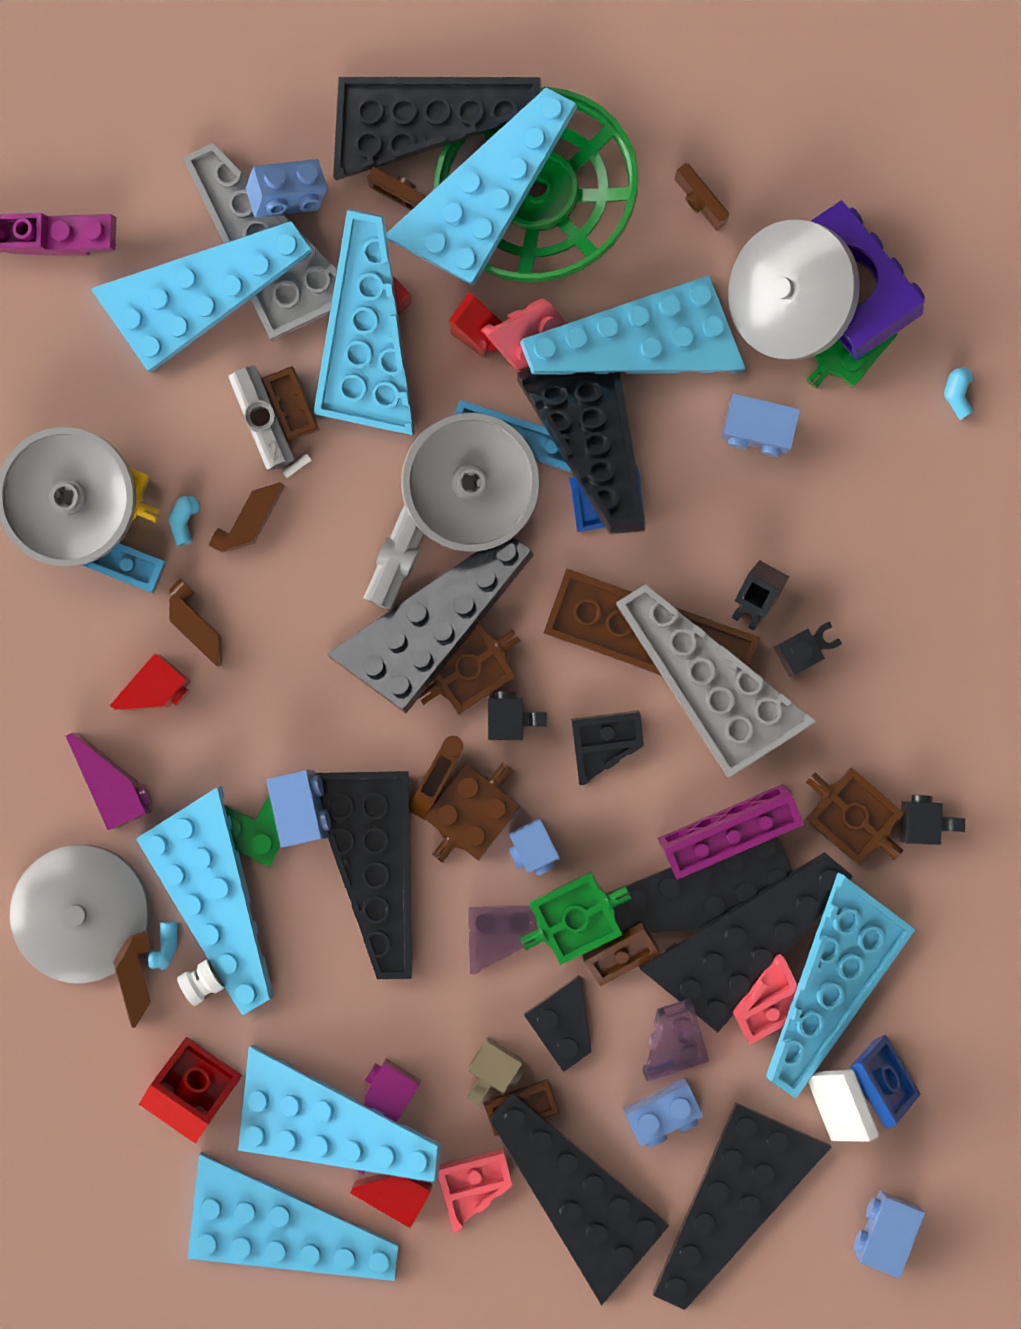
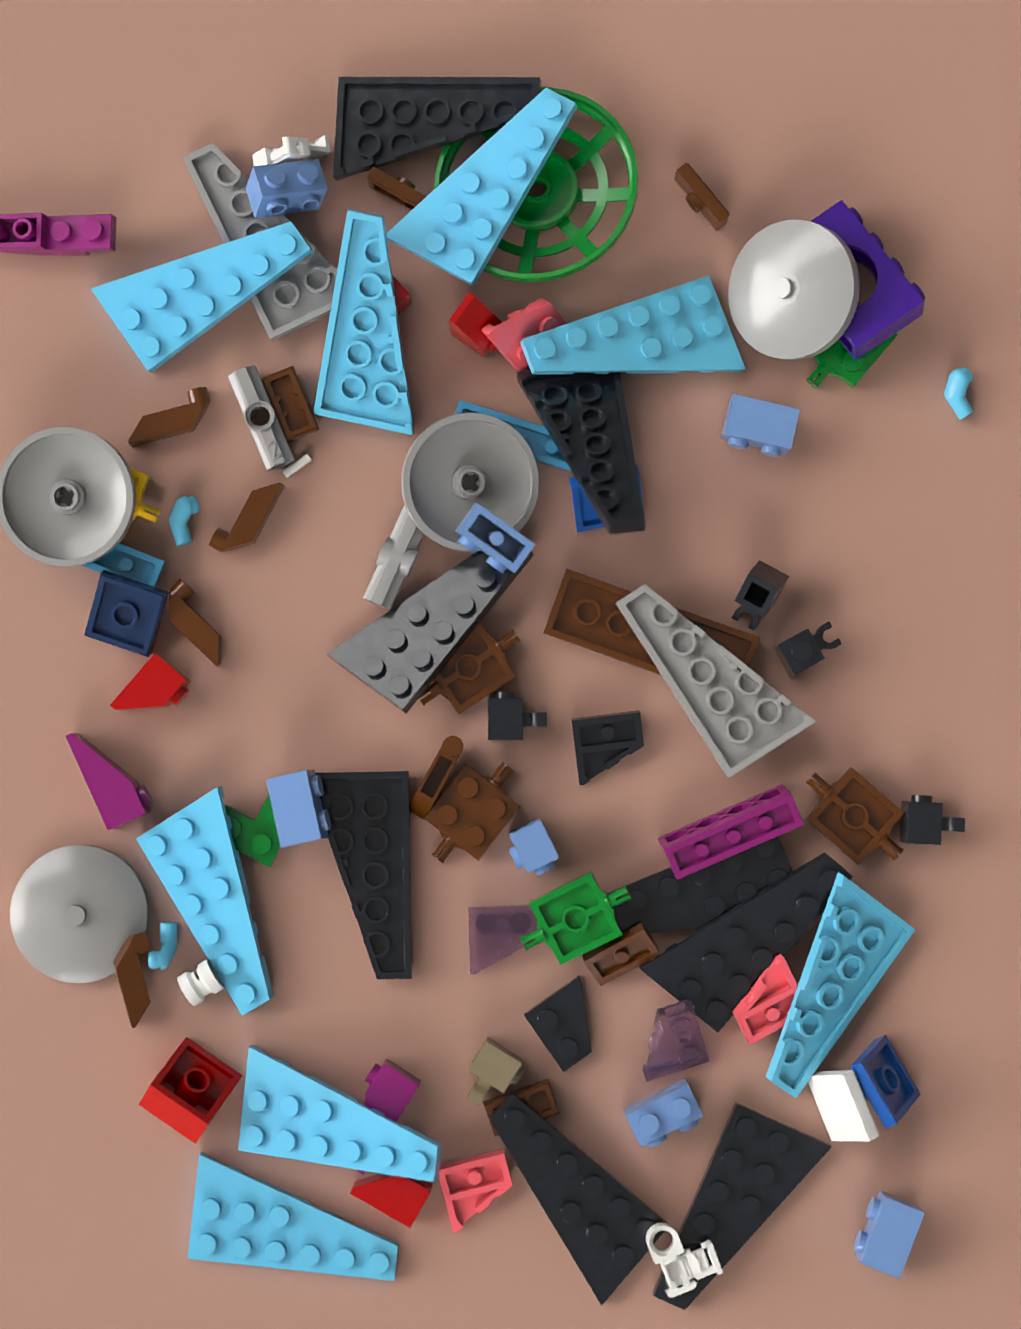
(126, 613): none -> dark blue tile
(173, 420): none -> reddish brown piece
(291, 152): none -> white piece
(494, 537): none -> medium blue brick
(681, 1268): none -> white piece

